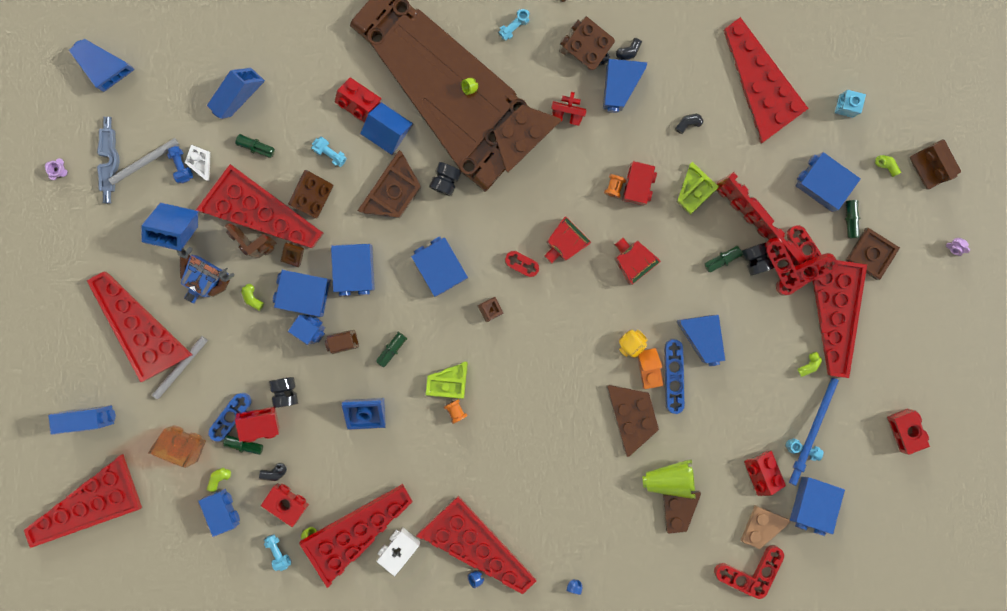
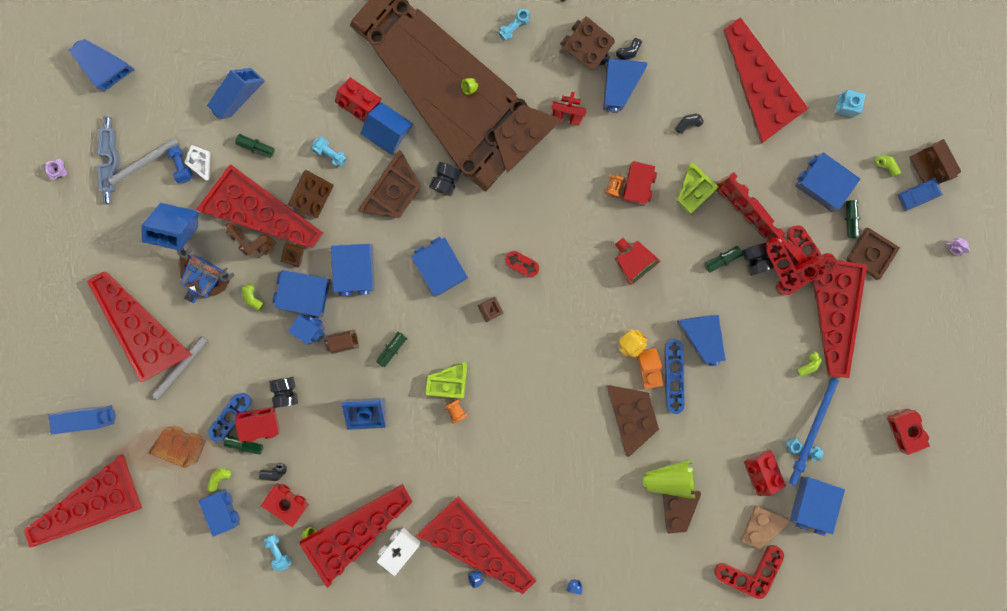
(565, 241): red torso -> none
(920, 194): none -> blue tile

